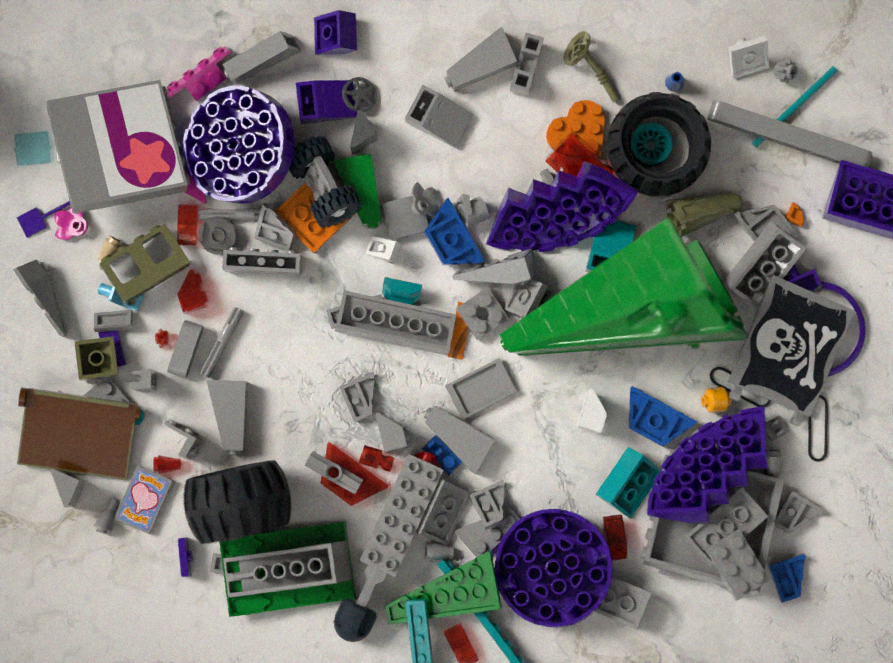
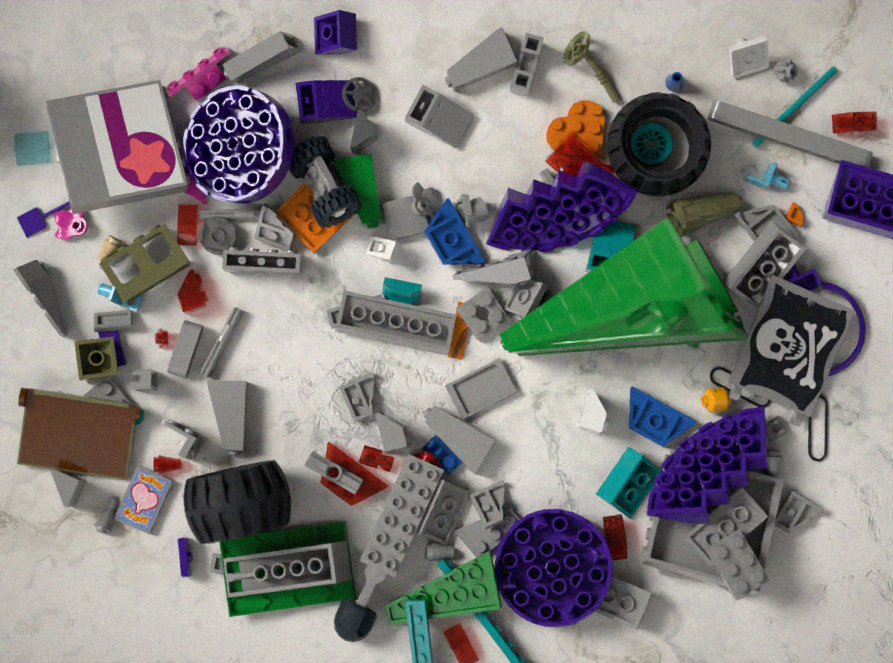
(769, 177): none -> medium azure bracket
(788, 577): blue wing -> none
(854, 122): none -> clear red slope

